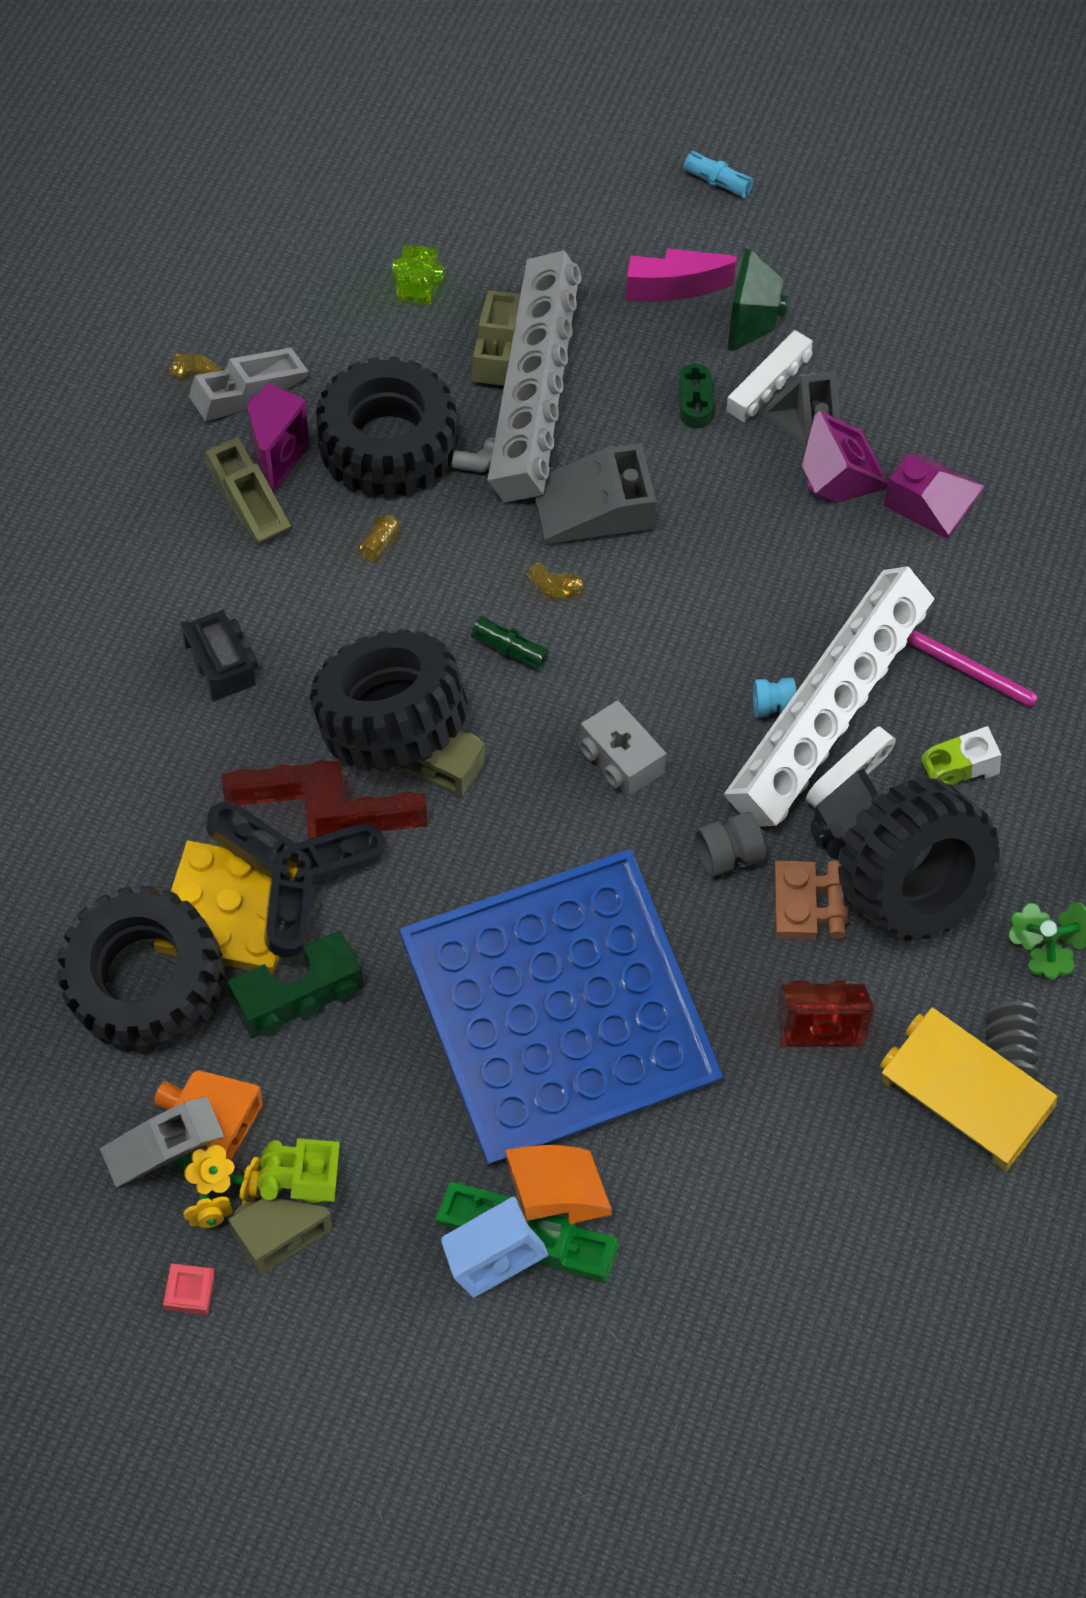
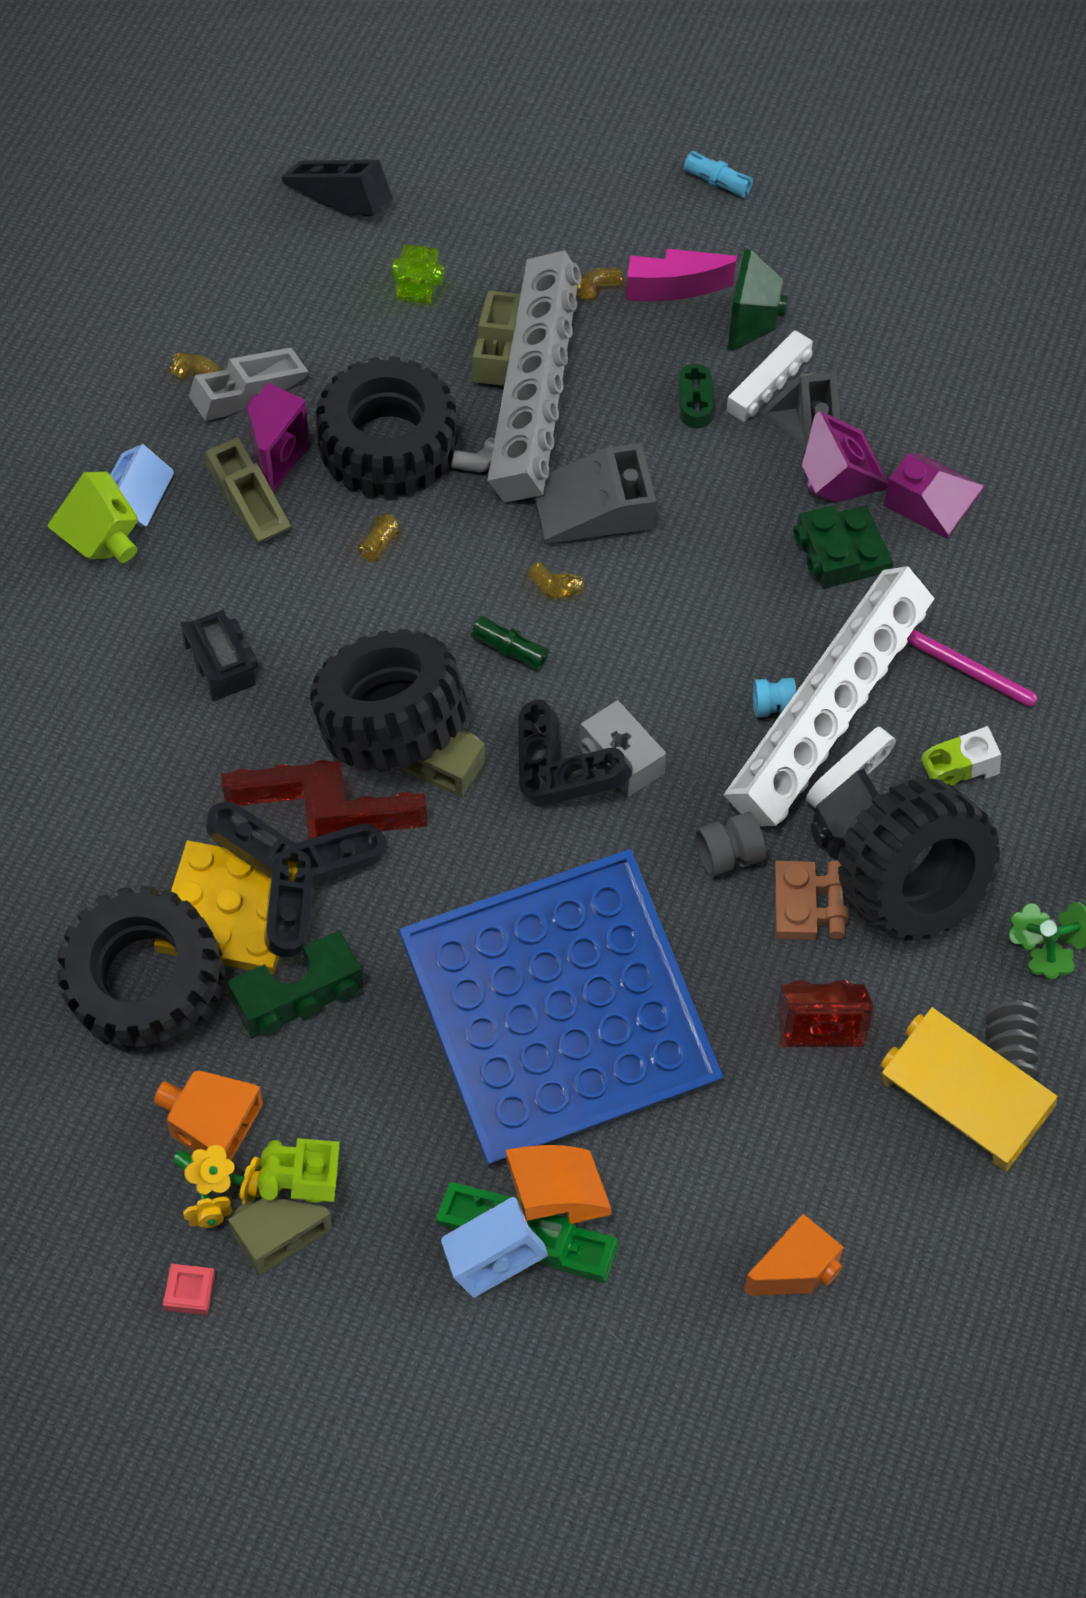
(96, 519): none -> lime torso
(142, 480): none -> light blue panel
(161, 1140): light grey slope -> none
(342, 184): none -> black slope
(556, 771): none -> black beam
(598, 277): none -> clear yellow arm
(796, 1262): none -> orange slope
(841, 545): none -> dark green plate

